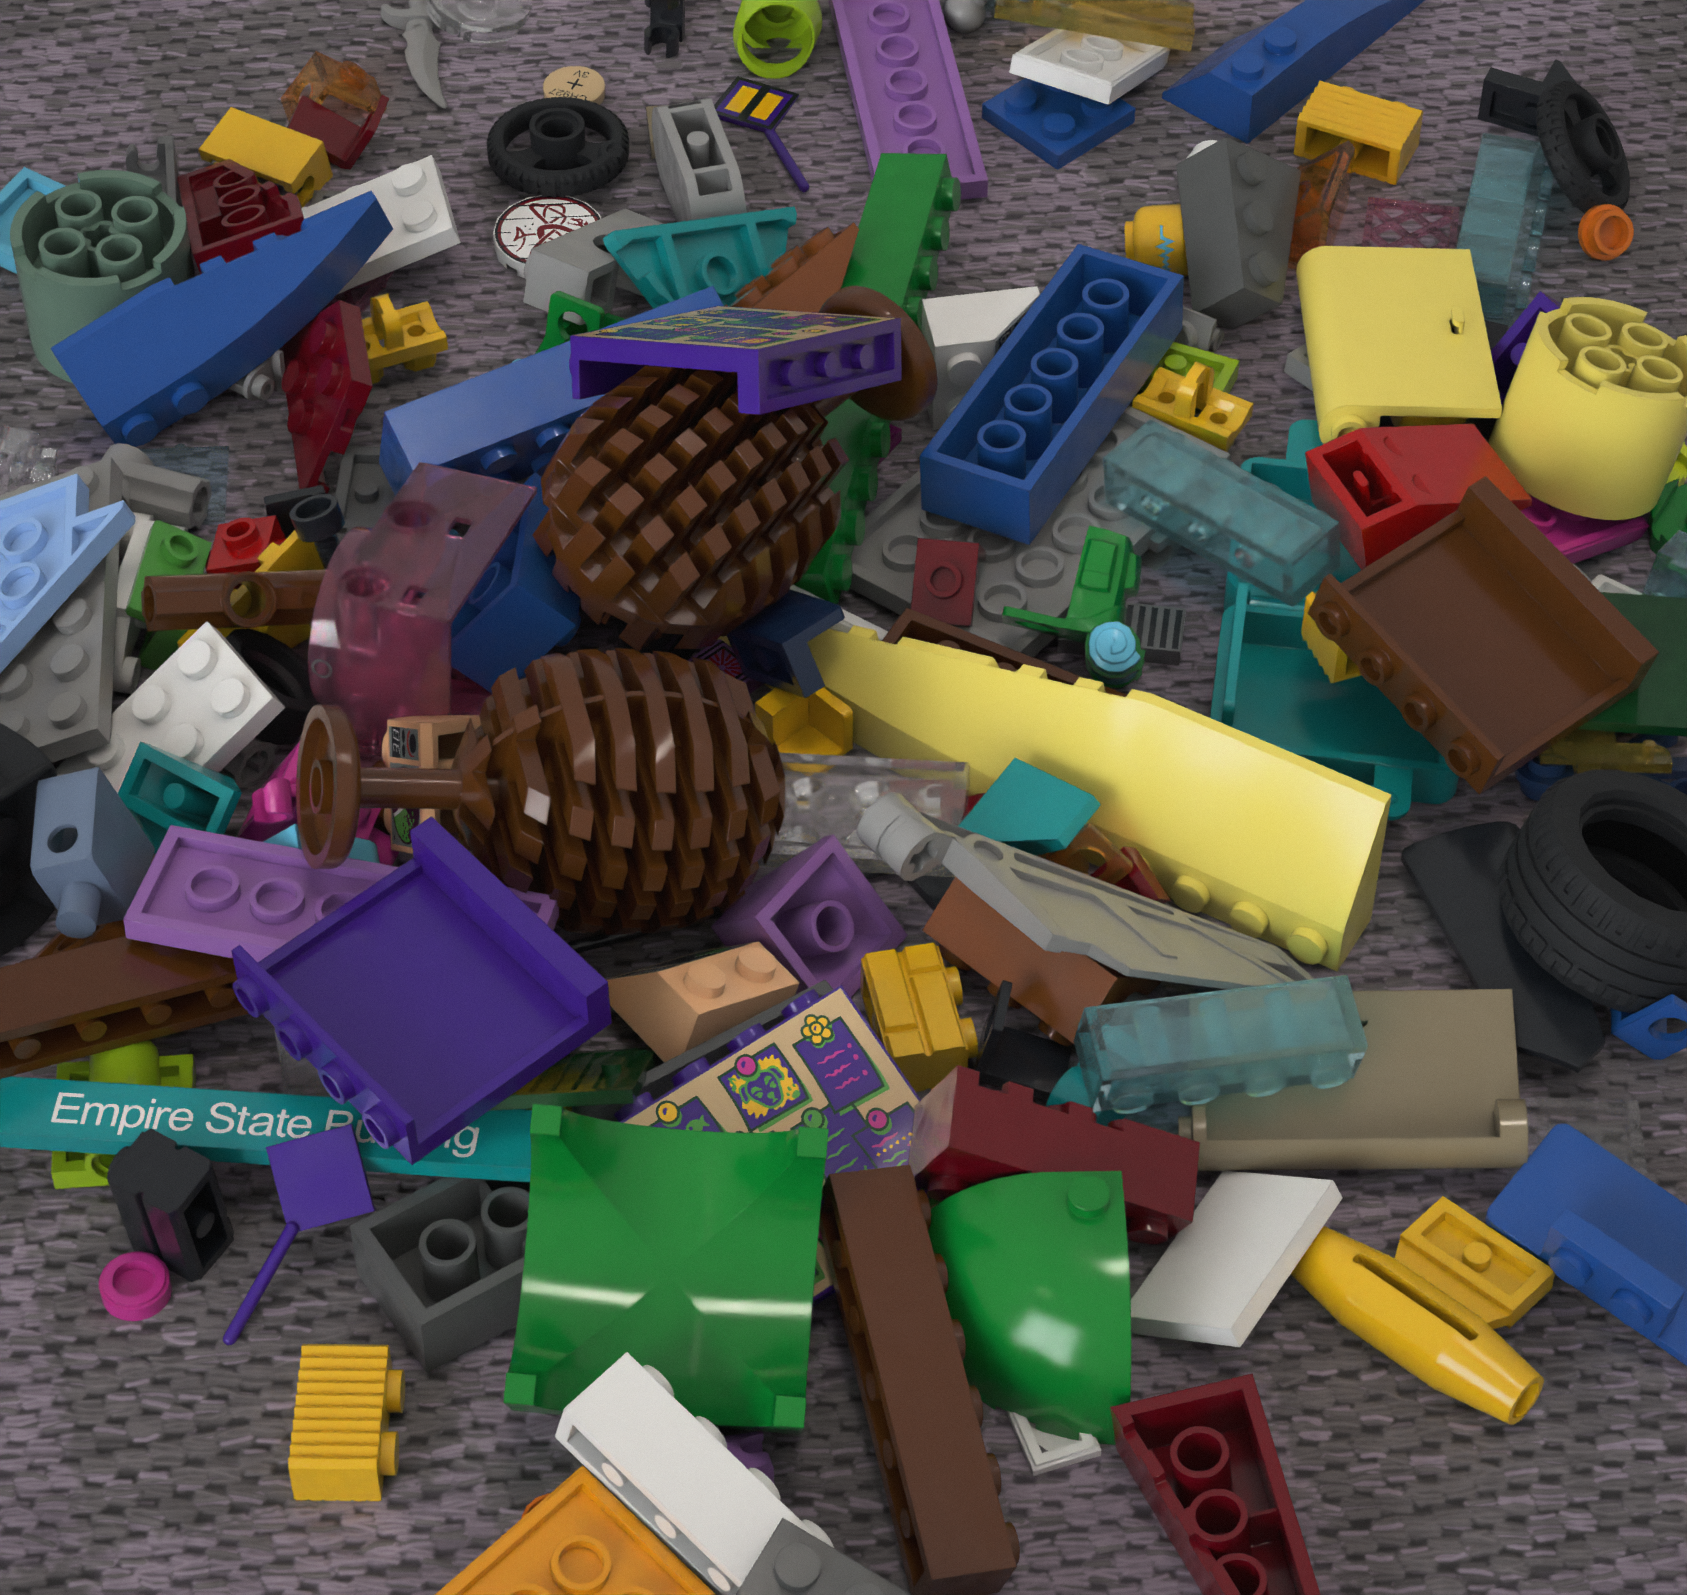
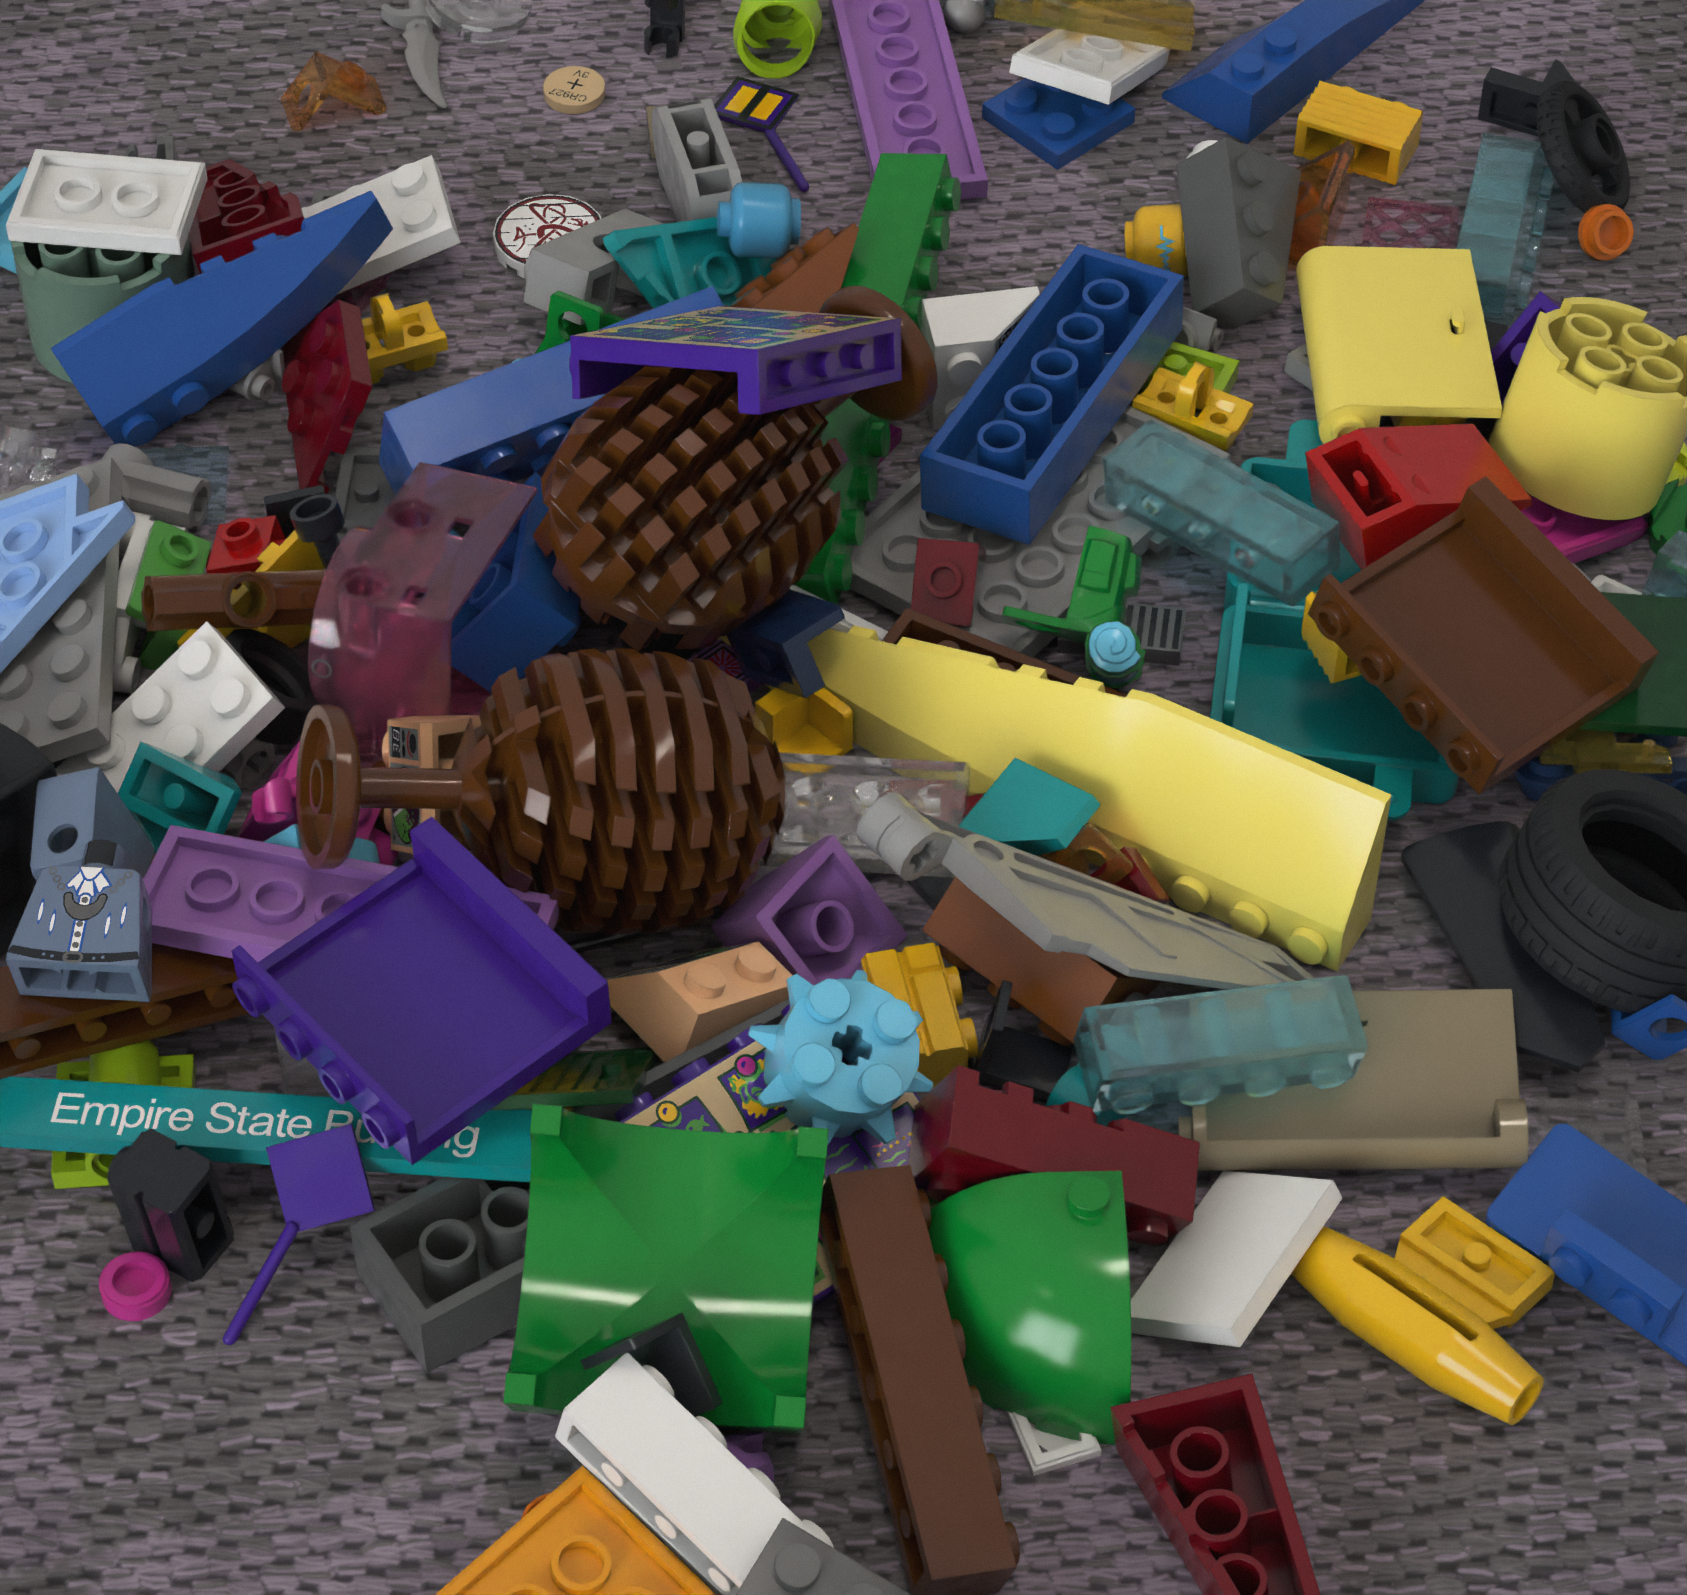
(86, 931): none -> sand blue torso
(107, 202): none -> white tile
(270, 152): yellow hinge -> none
(341, 137): dark red bracket -> none
(343, 1422): yellow brick -> none
(558, 156): black wheel -> none
(675, 1355): none -> black bracket
(760, 220): none -> dark azure head
(807, 1050): none -> medium azure brick

